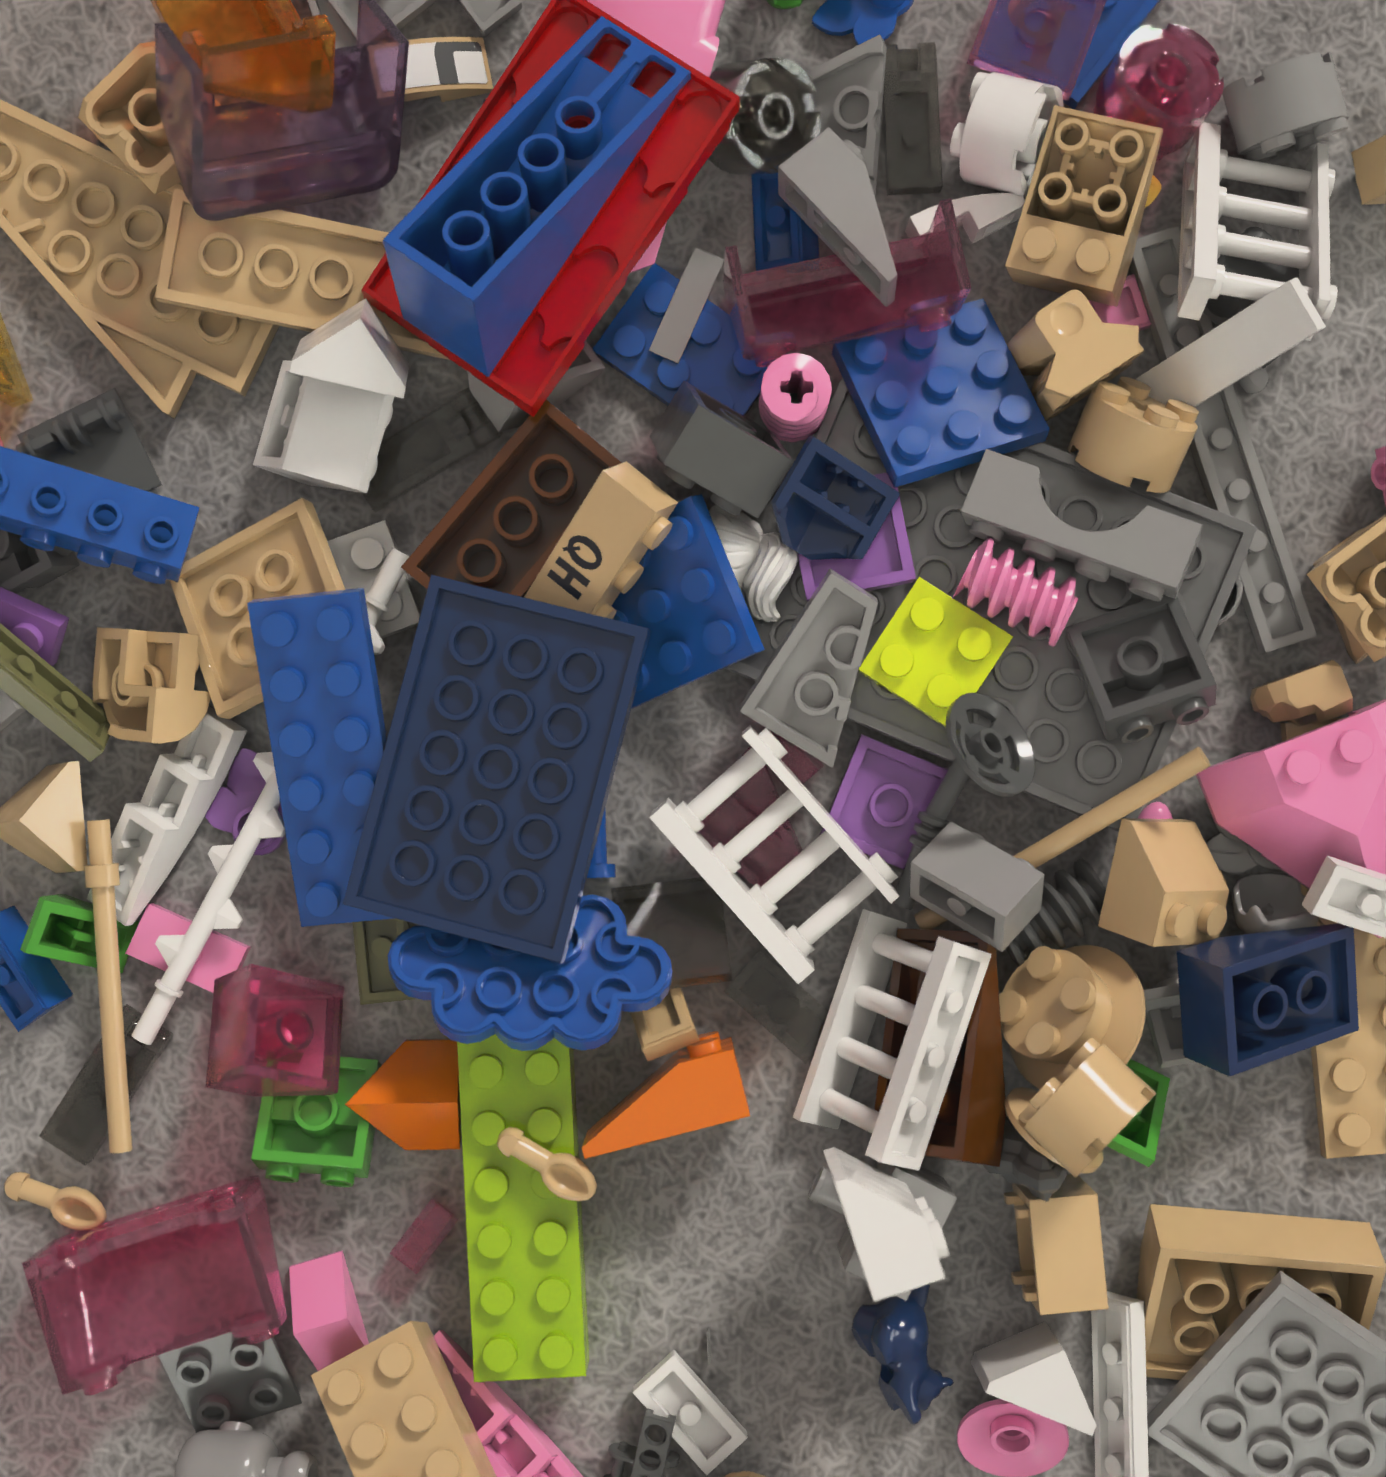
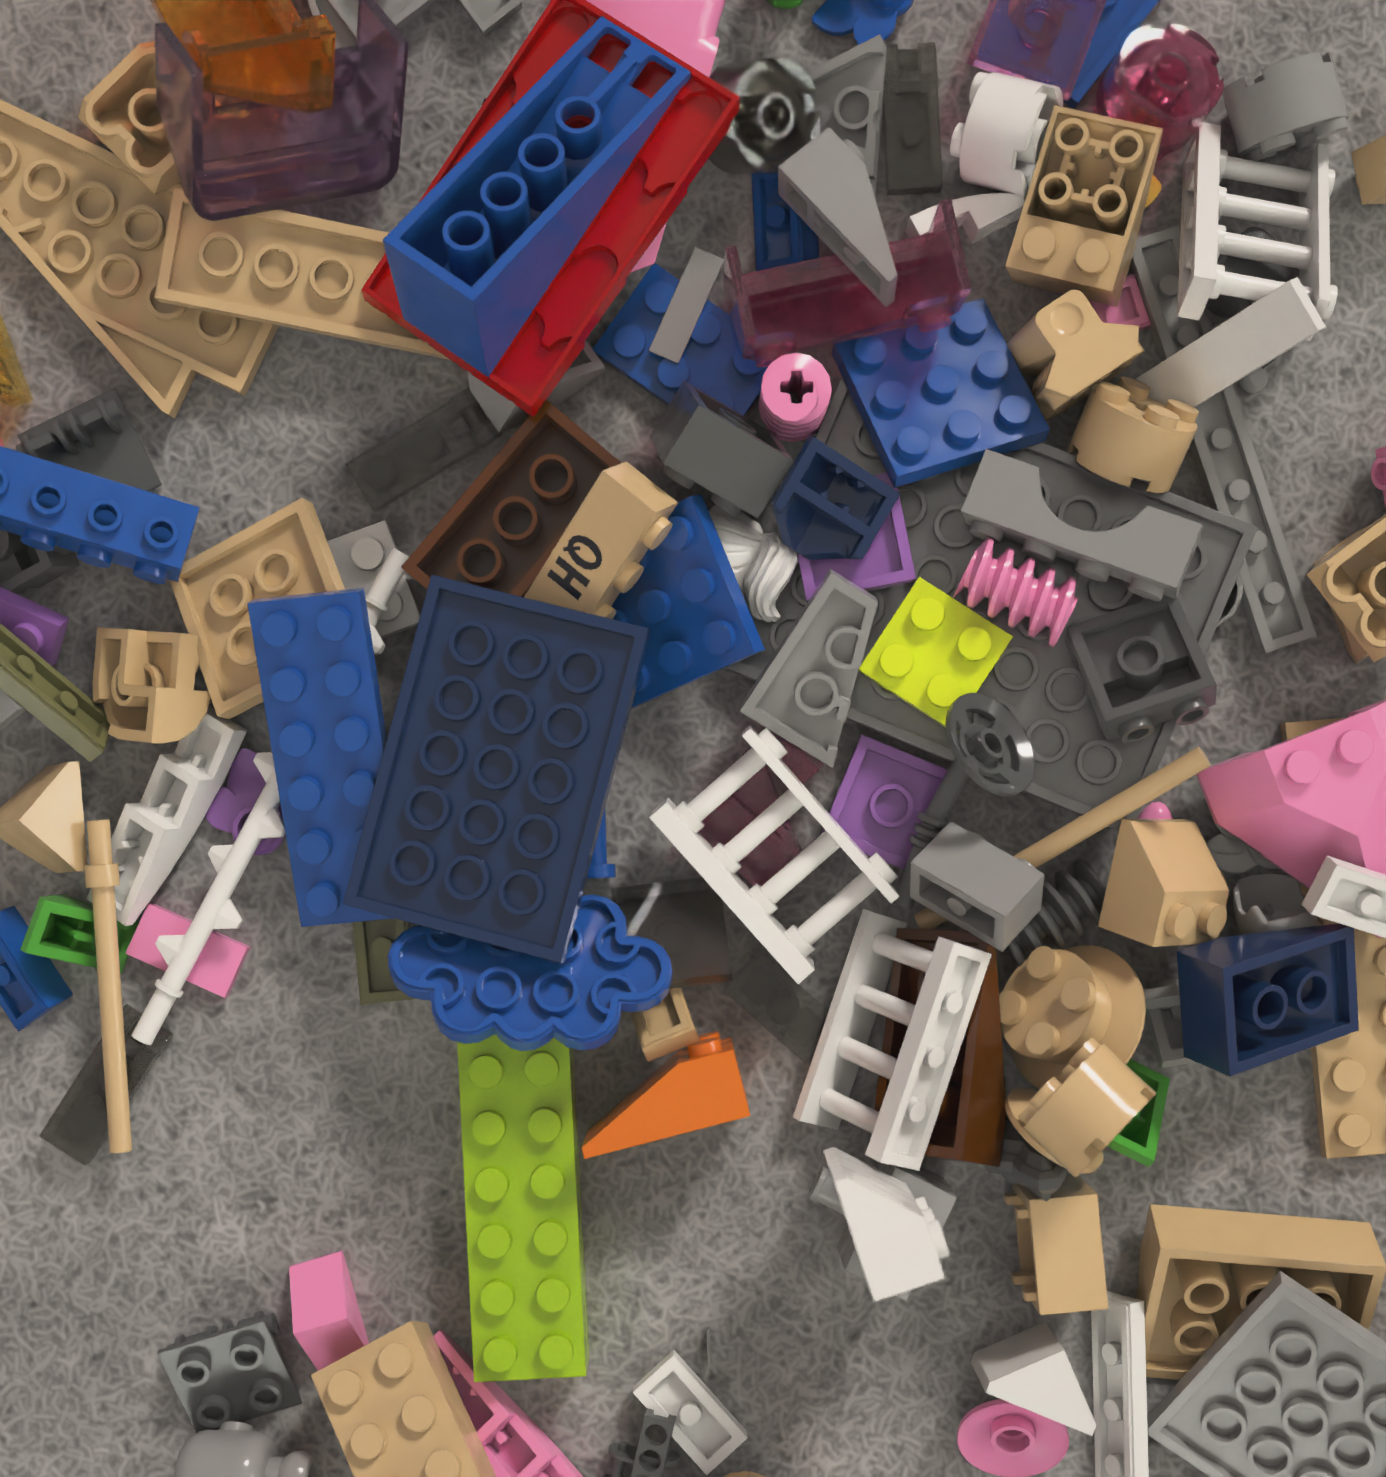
(69, 1206): tan piece -> none
(157, 1283): clear pink windscreen -> none
(274, 1034): clear pink slope -> none
(317, 1132): bright green plate -> none
(323, 432): white slope -> none
(353, 352): white slope -> none
(415, 1096): orange slope -> none
(424, 1235): clear pink piece -> none
(447, 68): slope -> none
(560, 1172): tan piece -> none
(898, 1339): dark blue animal -> none
(1305, 695): tan rock -> none

